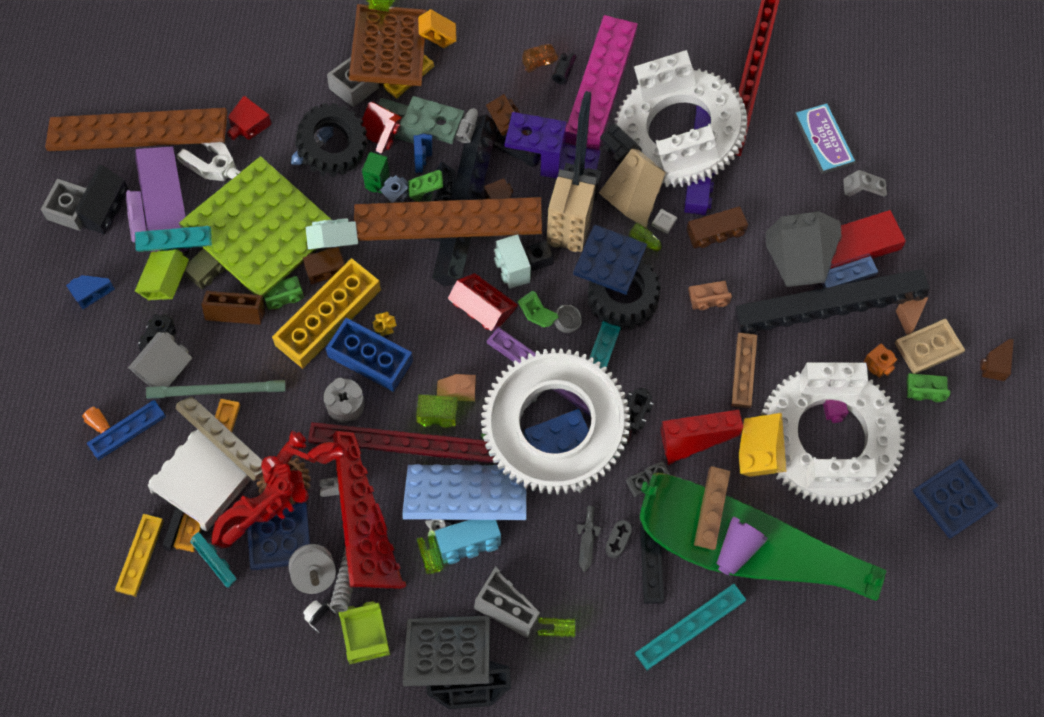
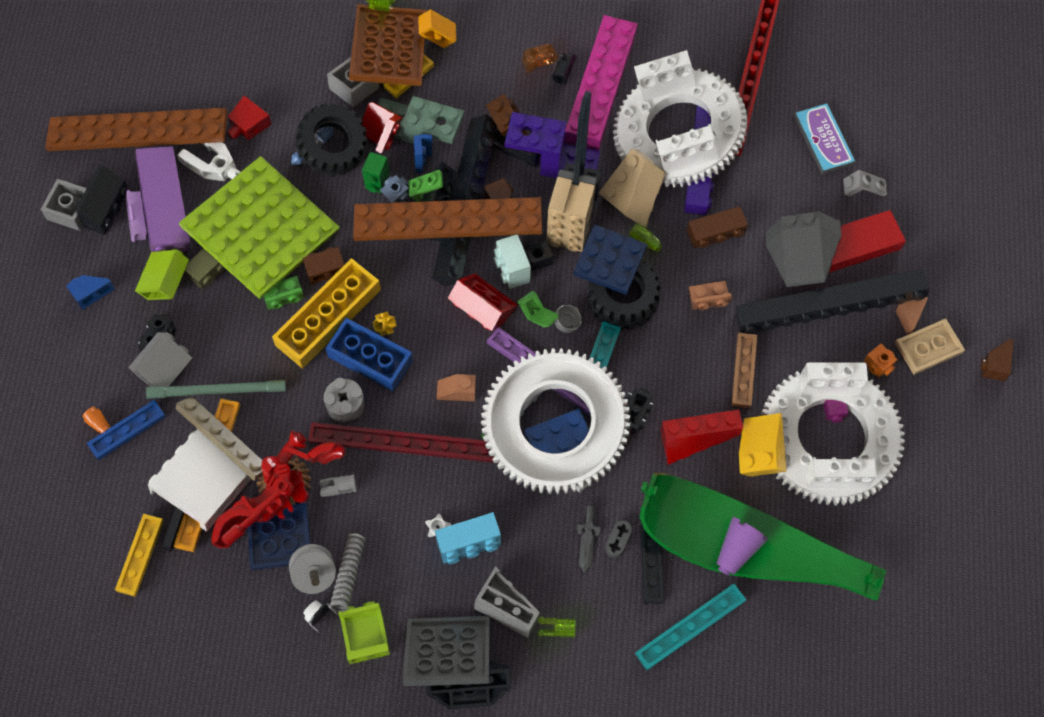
(173, 238): teal plate -> none
(209, 554): teal plate -> none
(233, 307): reddish brown brick -> none
(331, 234): light aqua brick -> none
(365, 534): red wing -> none
(430, 557): clear neon green hinge -> none
(437, 410): clear neon green brick -> none
(462, 493): light blue plate -> none
(467, 126): light grey hinge -> none
(618, 142): black brick -> none
(635, 482): dark grey slope -> none
(664, 221): white tile -> none
(712, 508): medium nougat plate -> none
(851, 272): medium blue plate -> none
(927, 387): bright green bracket -> none
(955, 498): dark blue plate -> none

